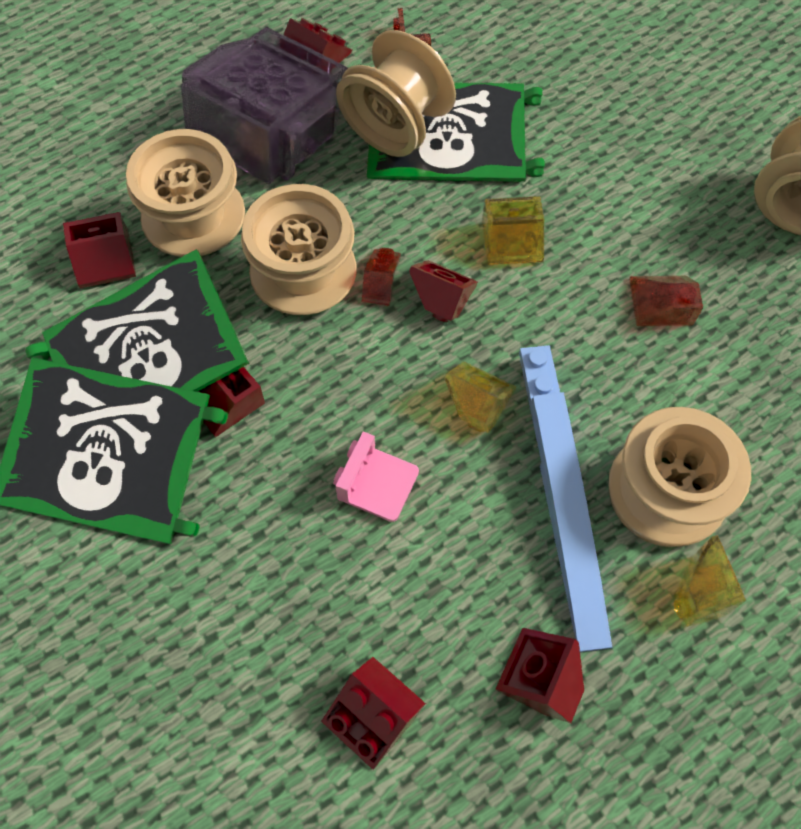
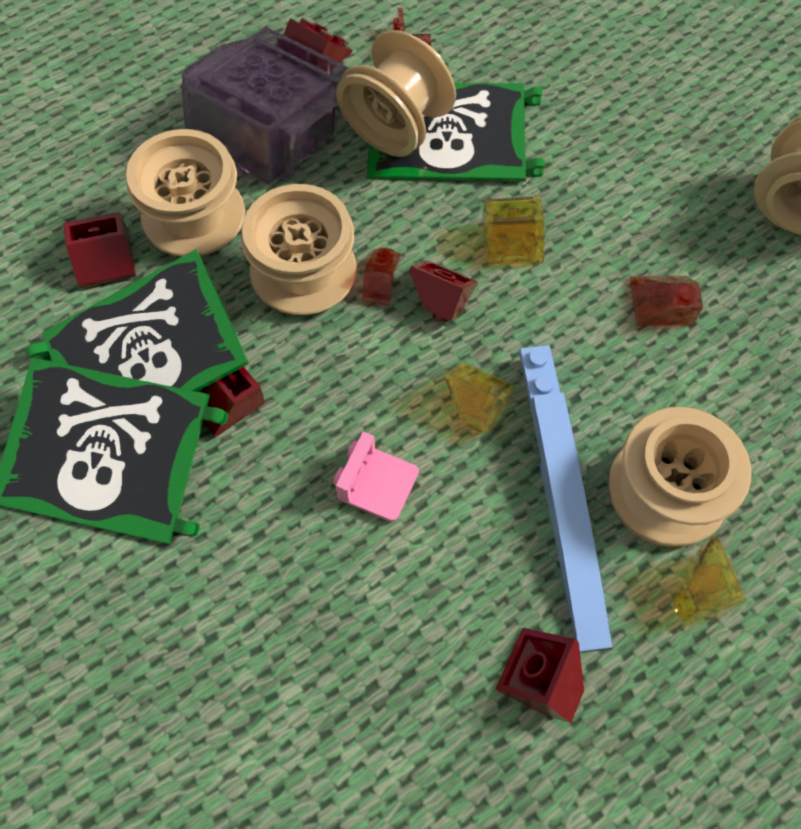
(372, 712): dark red slope -> none

